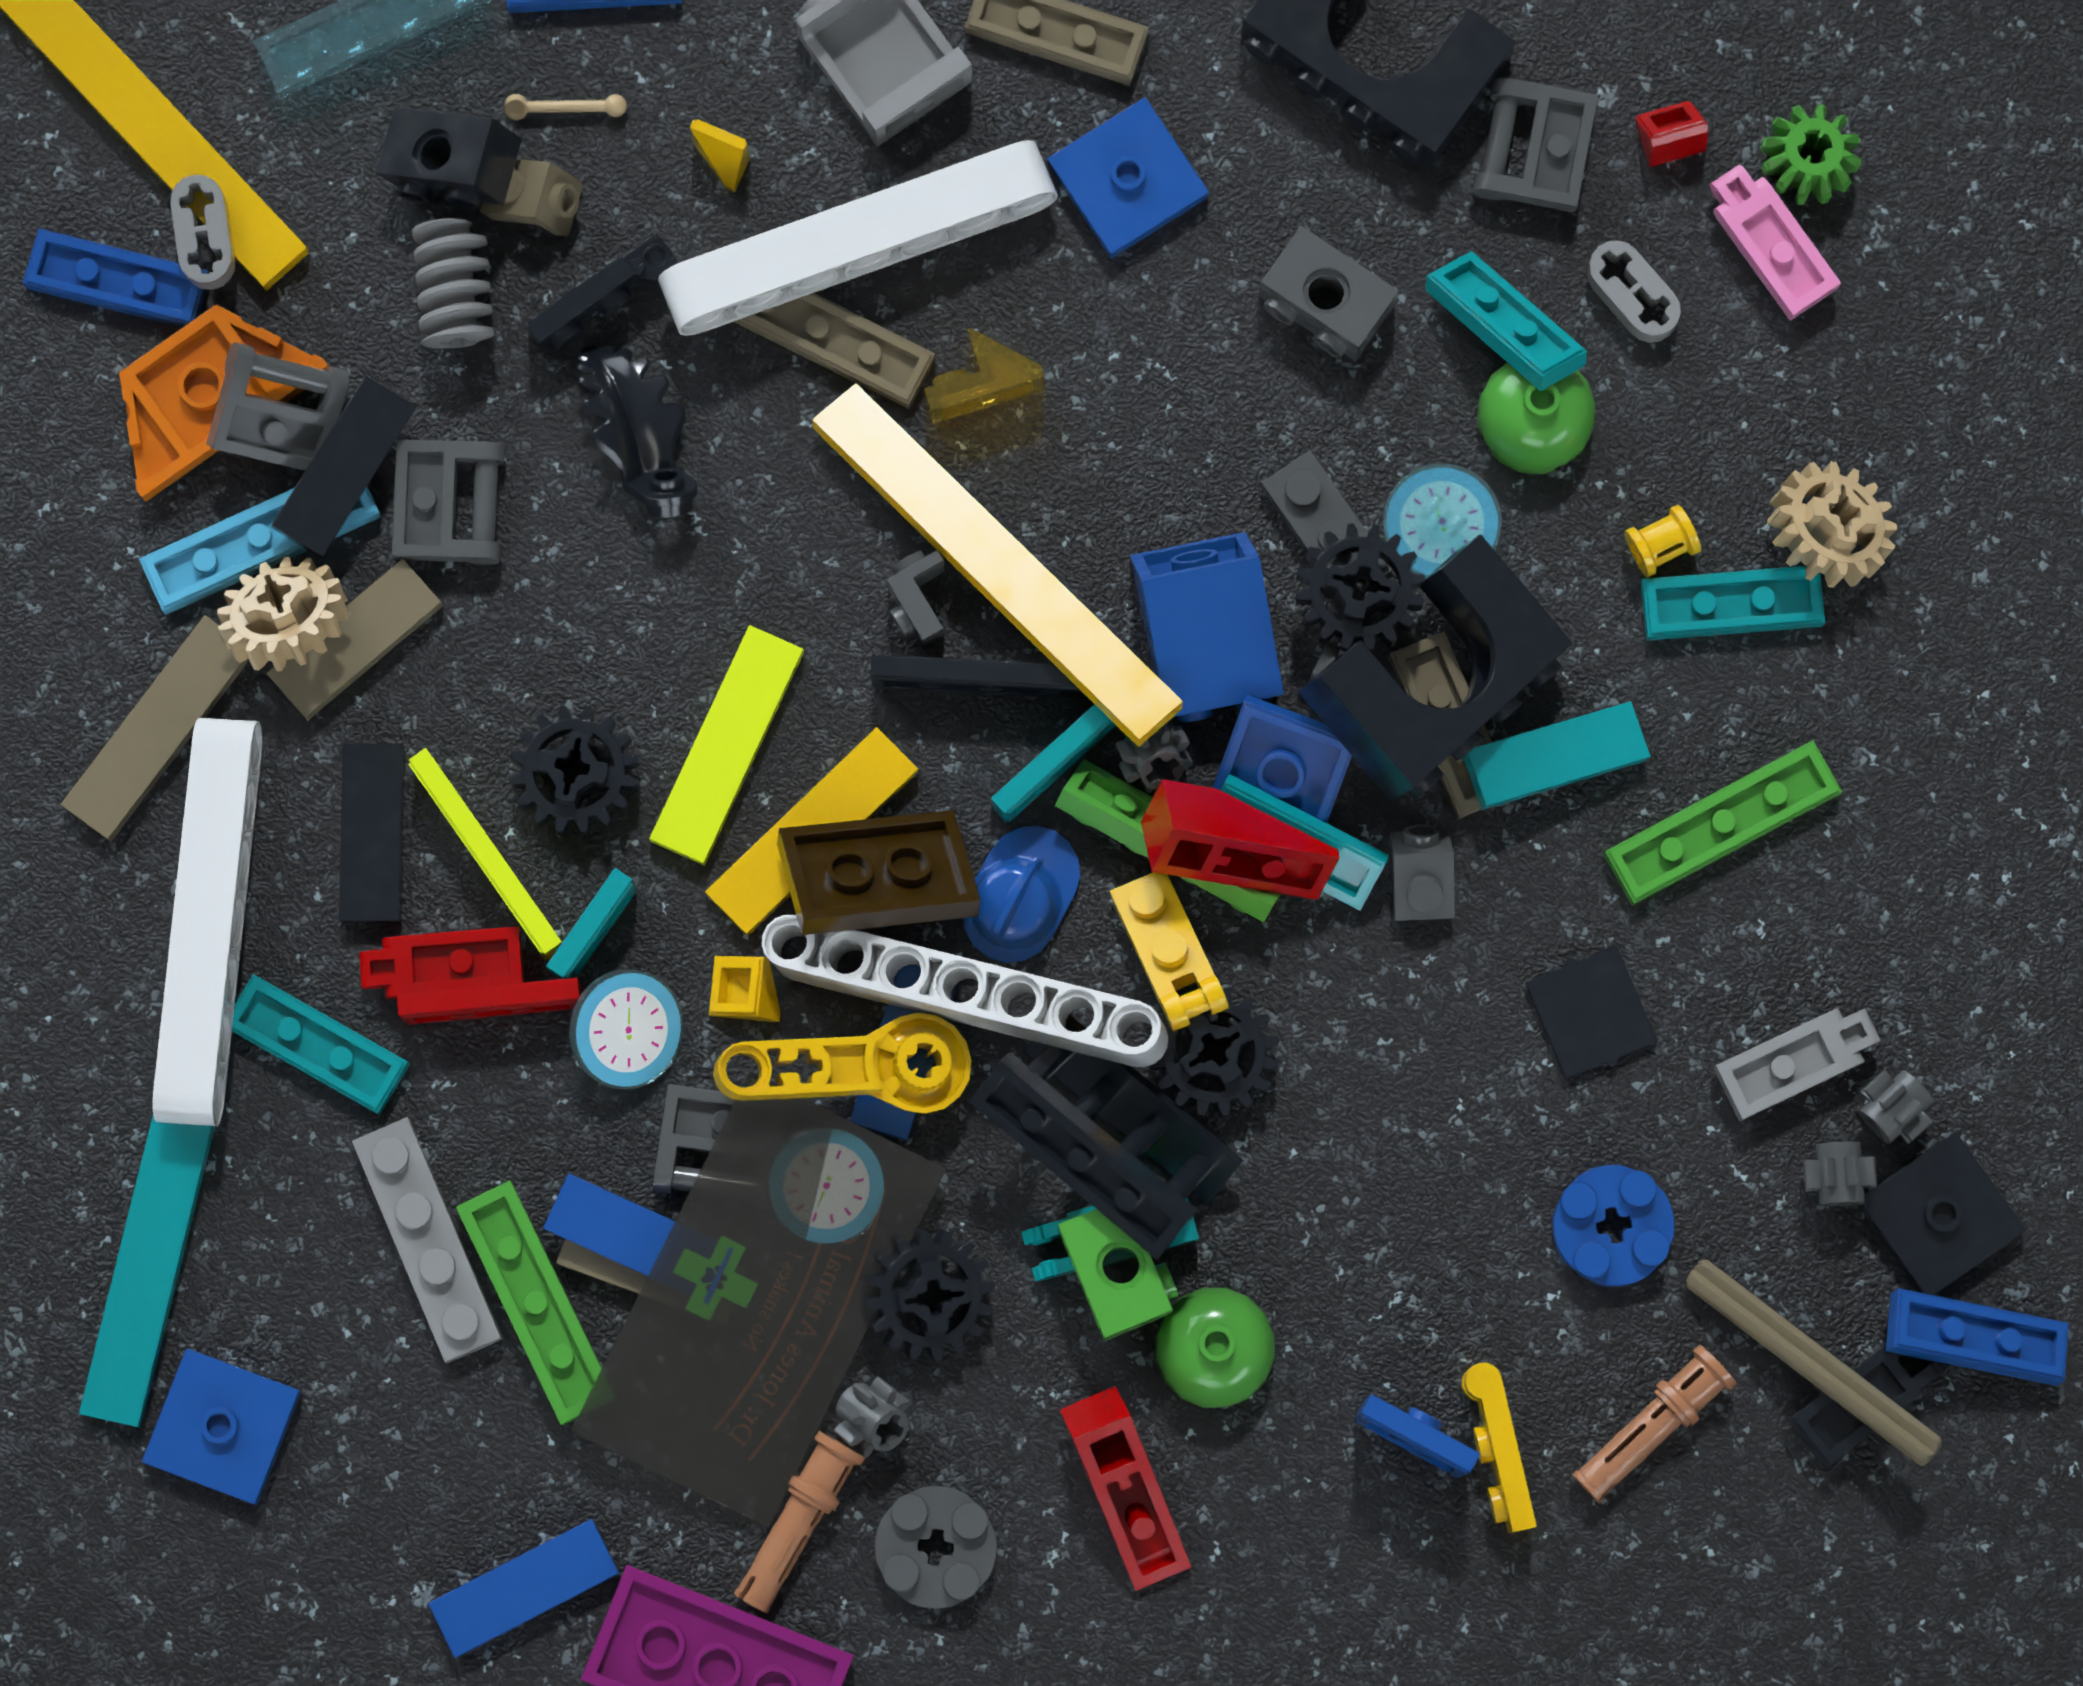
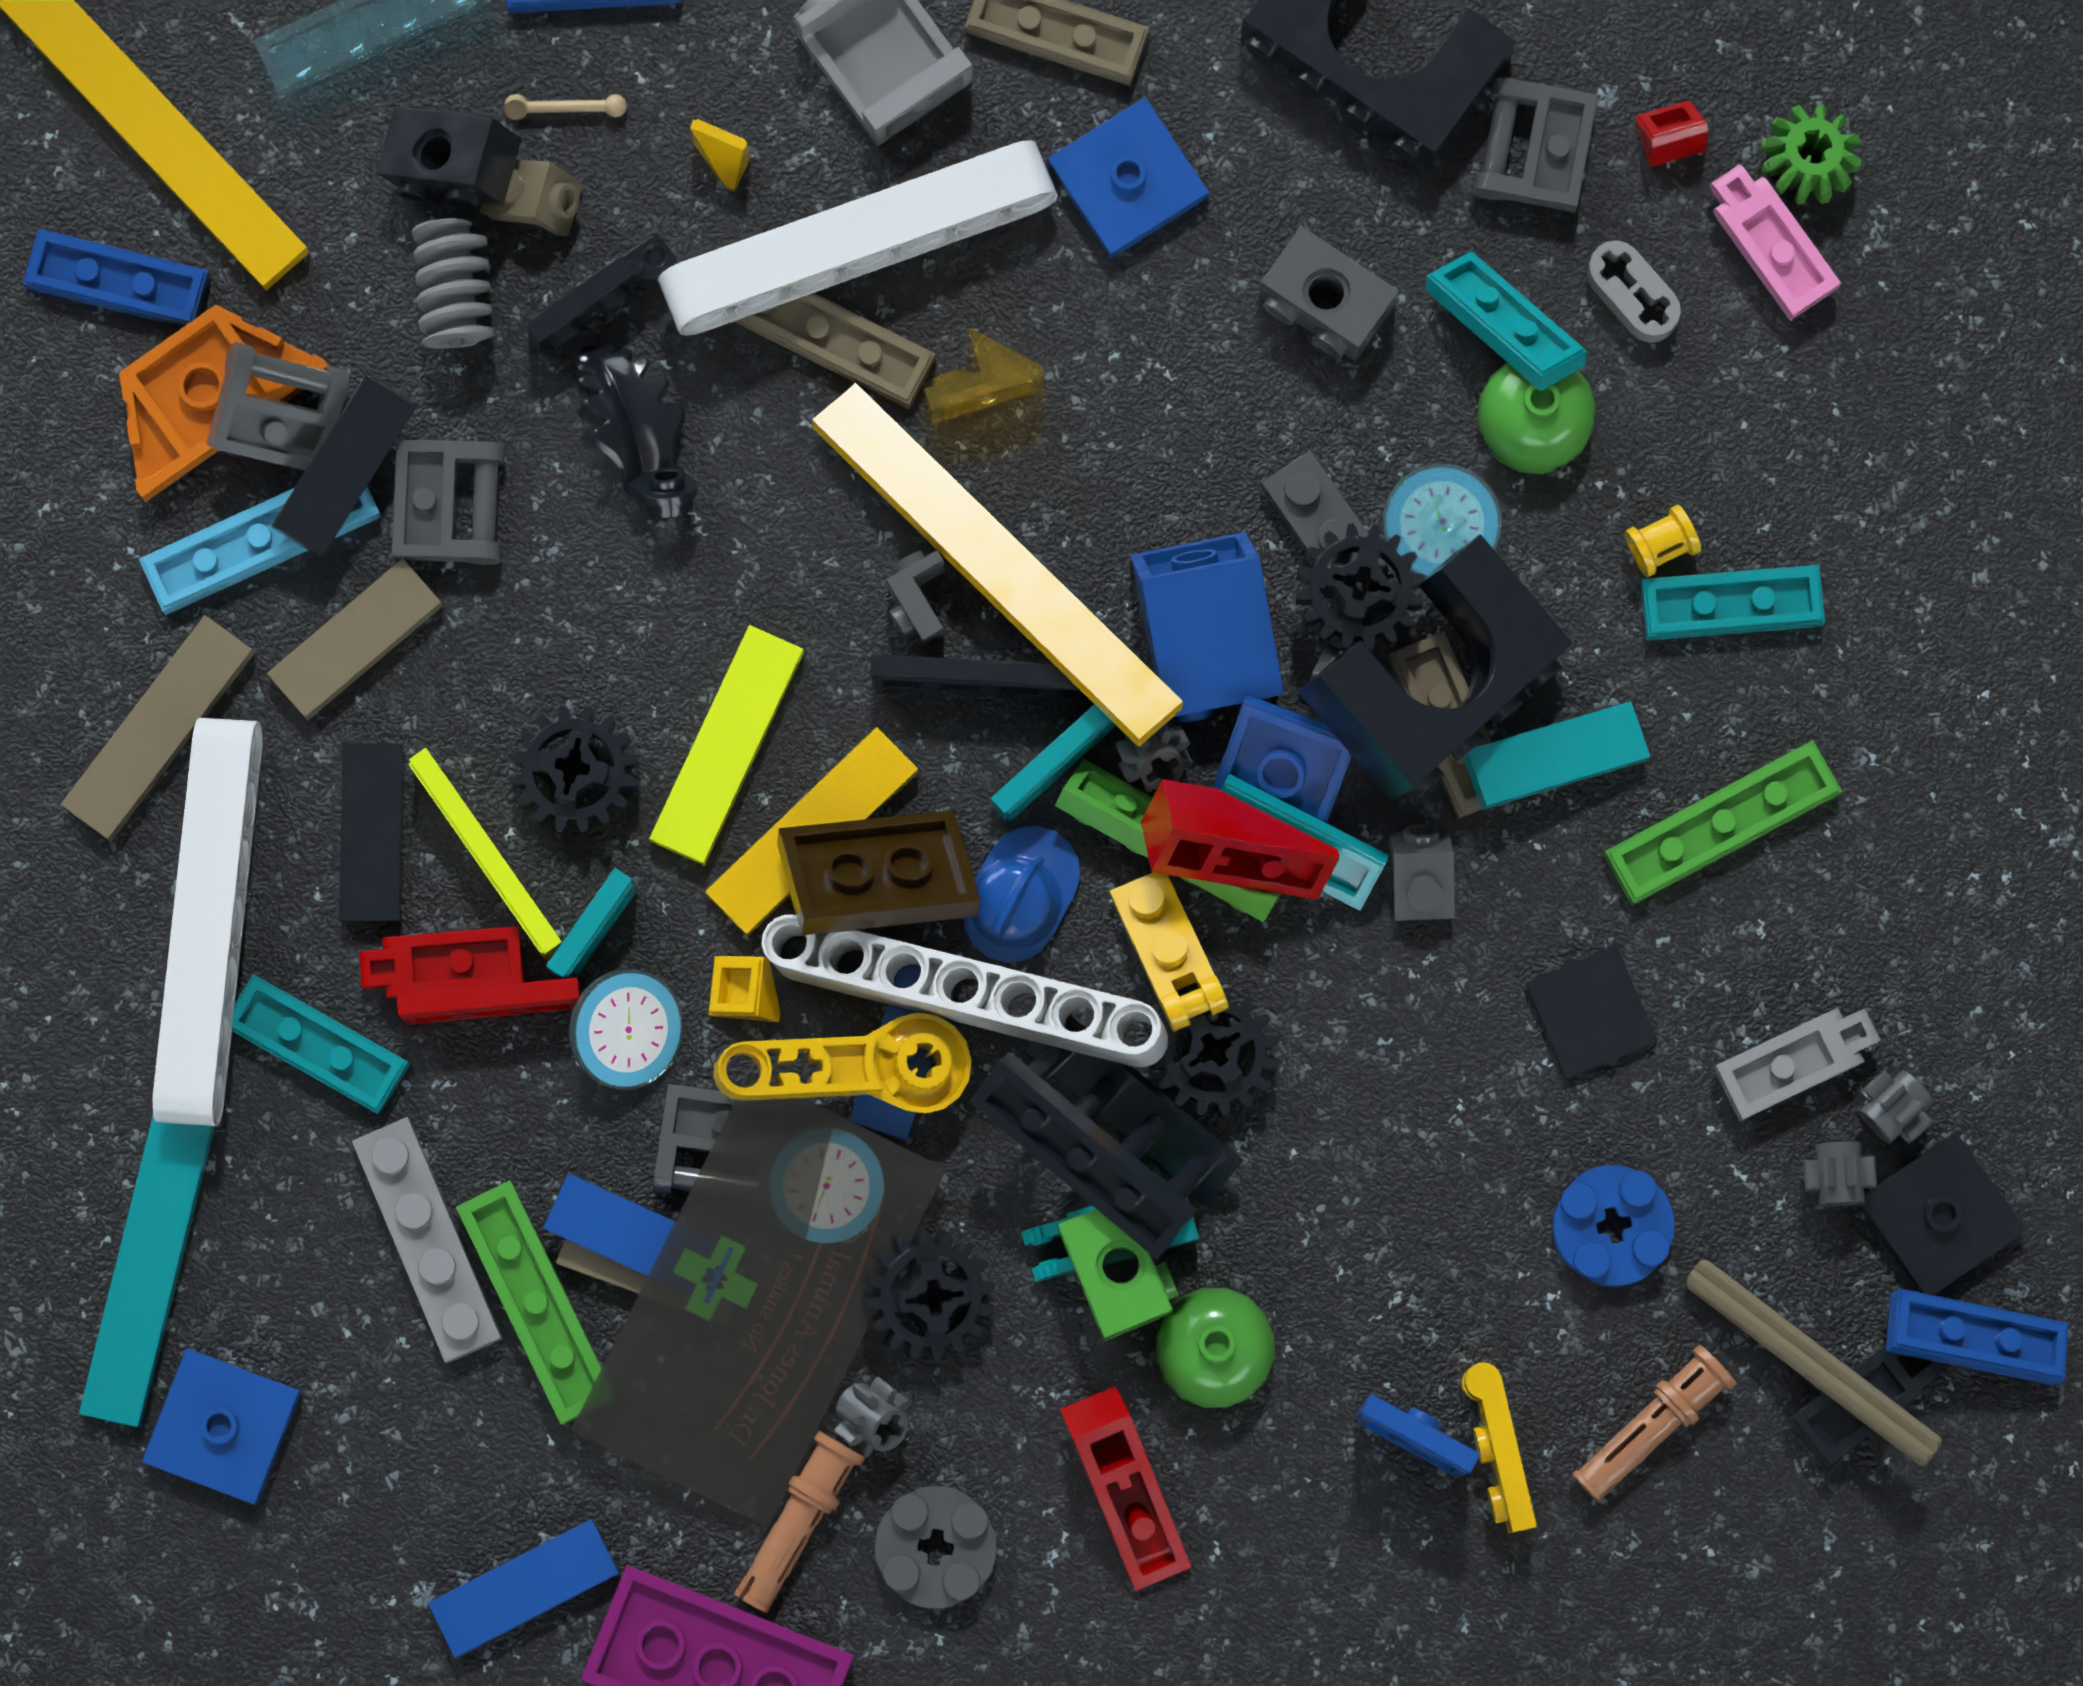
(189, 233): light grey beam -> none
(283, 613): tan gear -> none
(1832, 524): tan gear -> none

